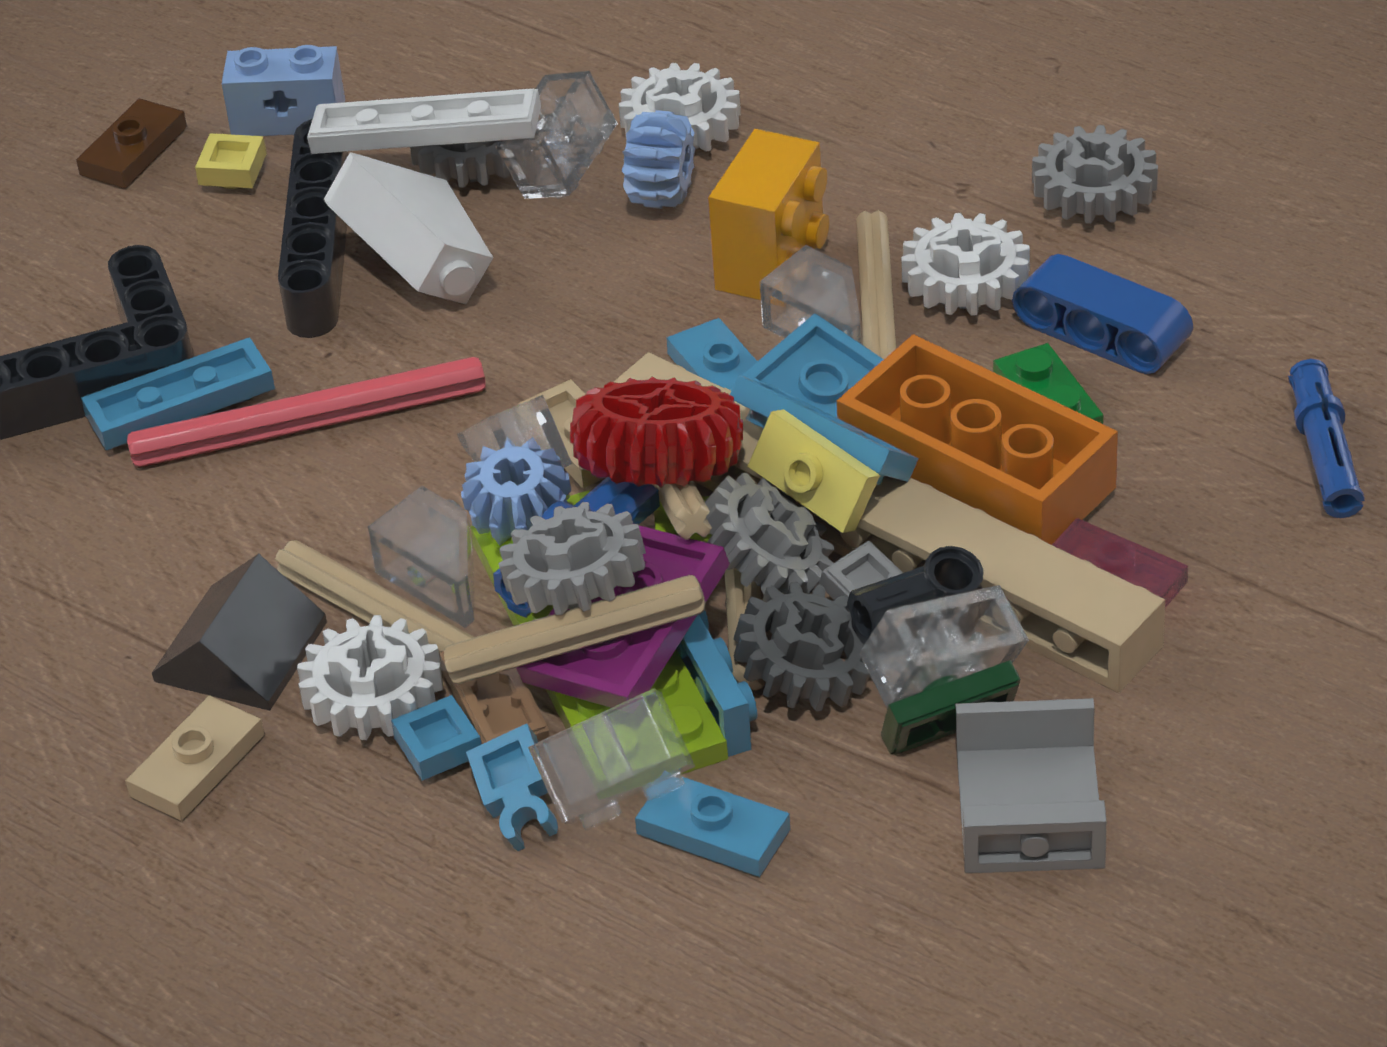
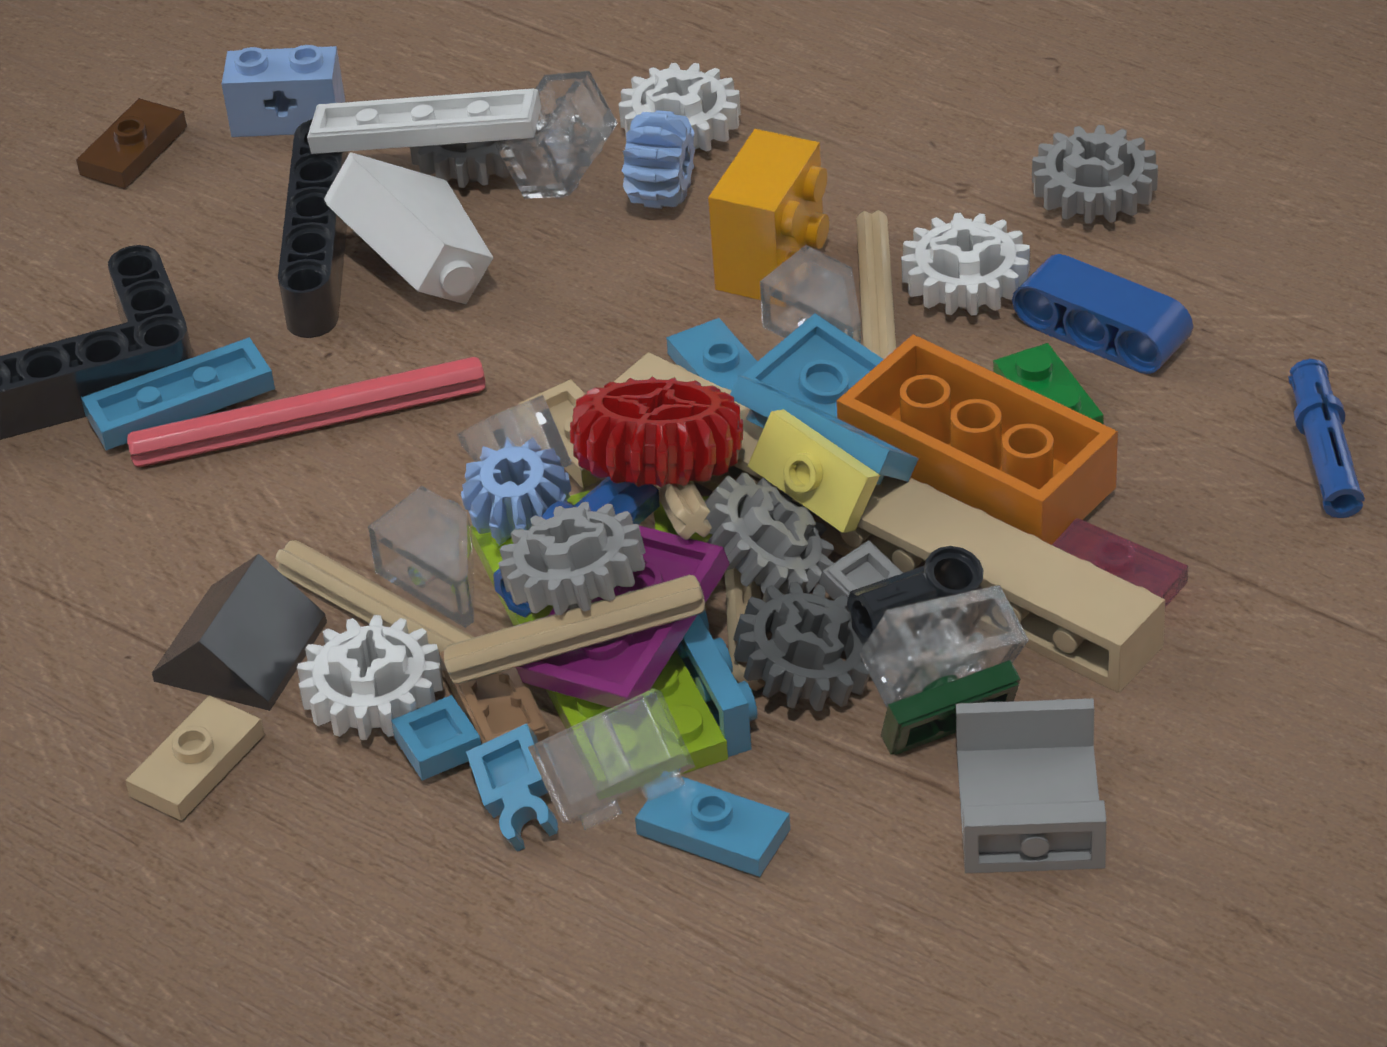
(230, 160): light yellow plate -> none

